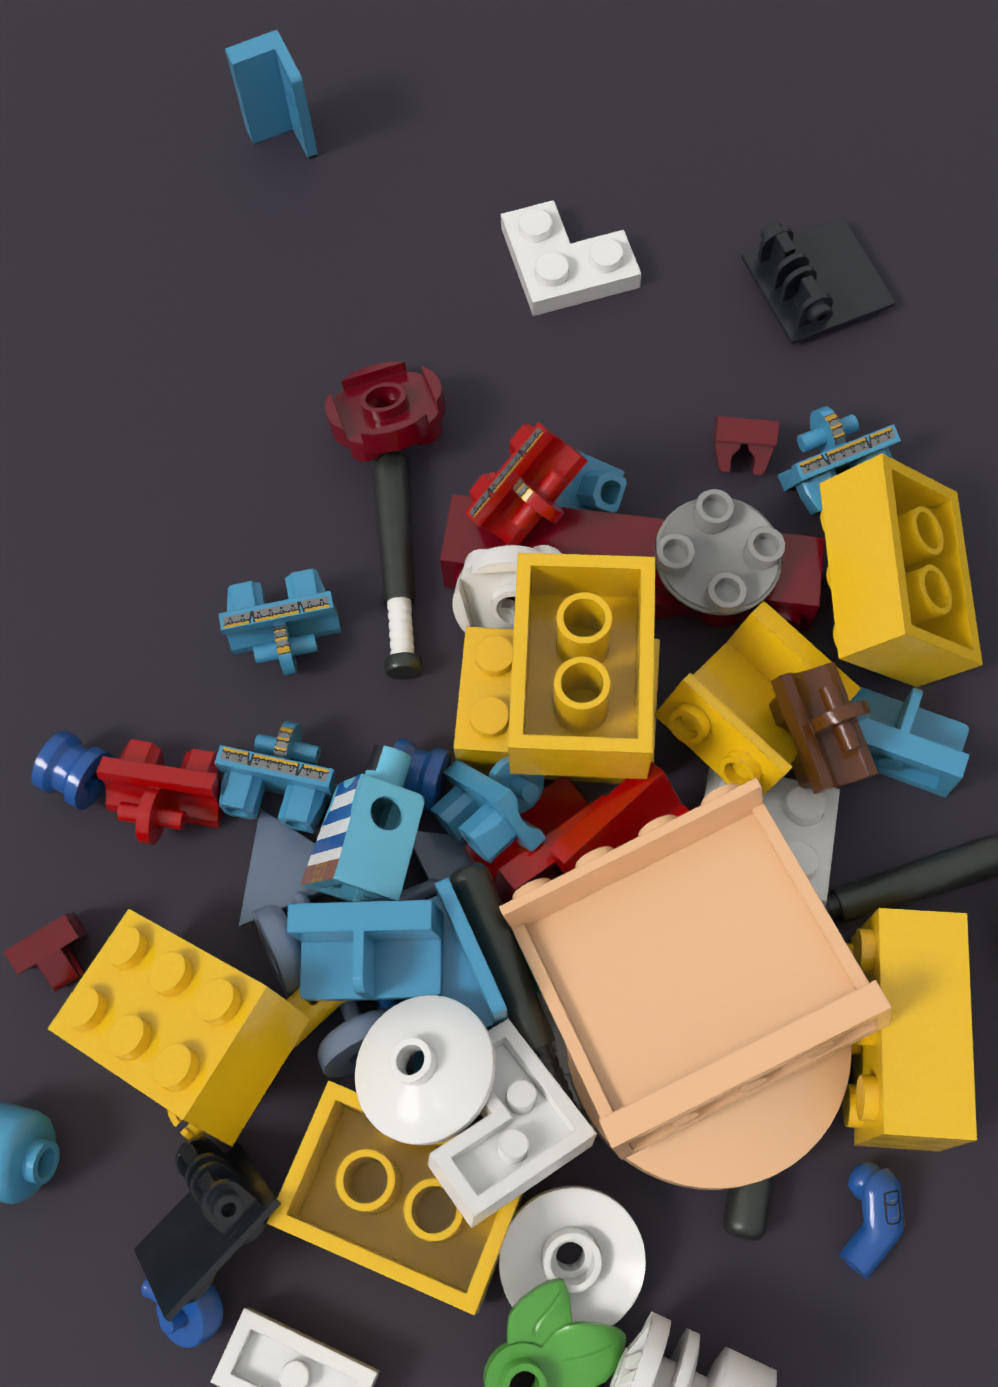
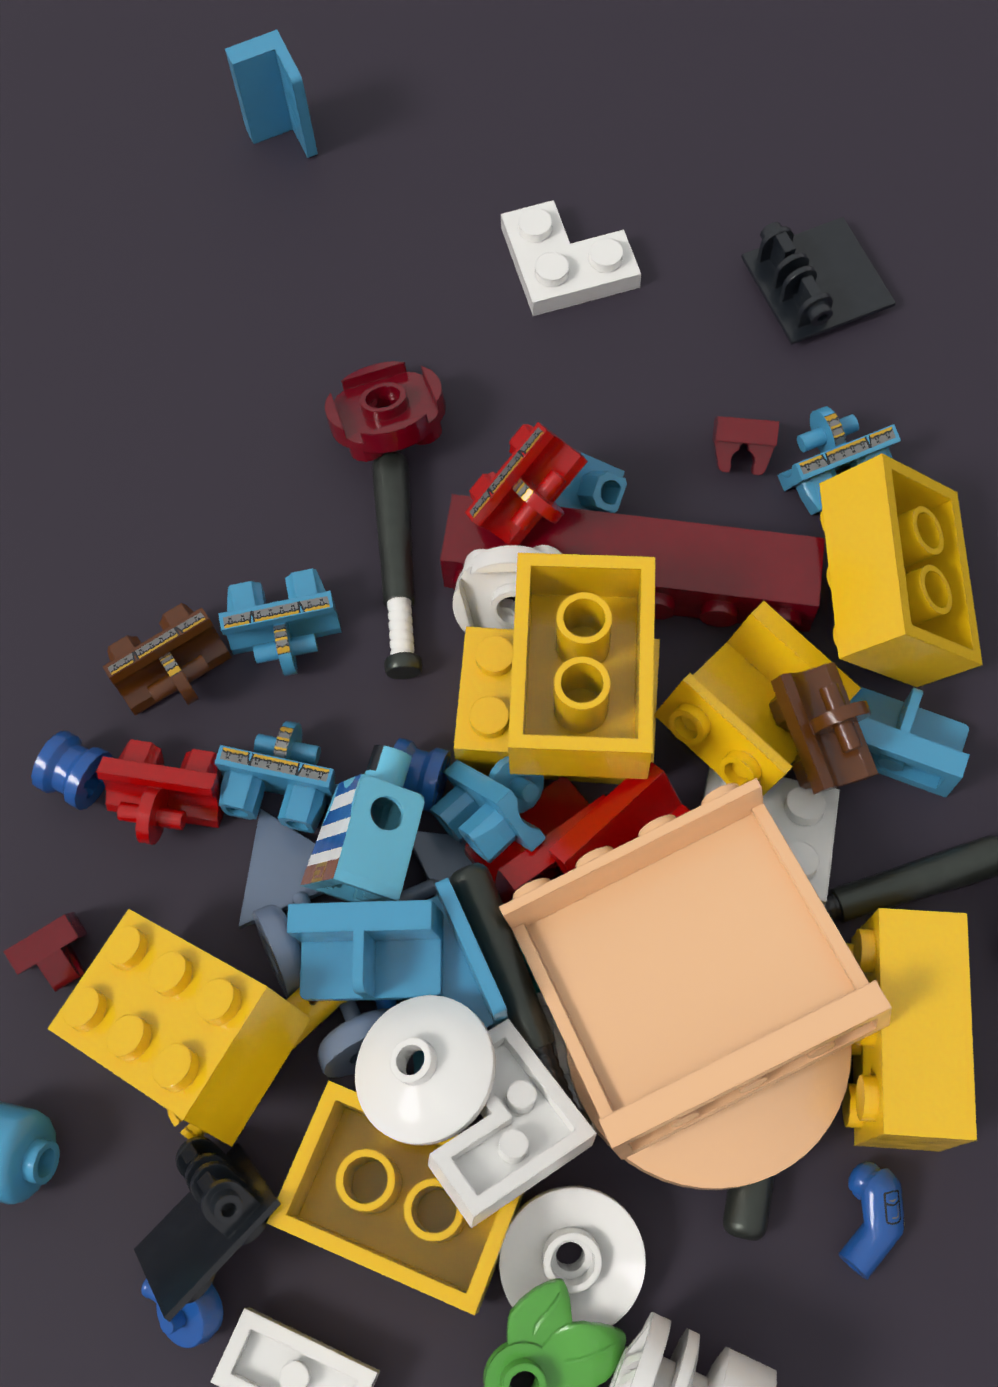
(166, 661): none -> reddish brown hips
(718, 554): light grey dish -> none

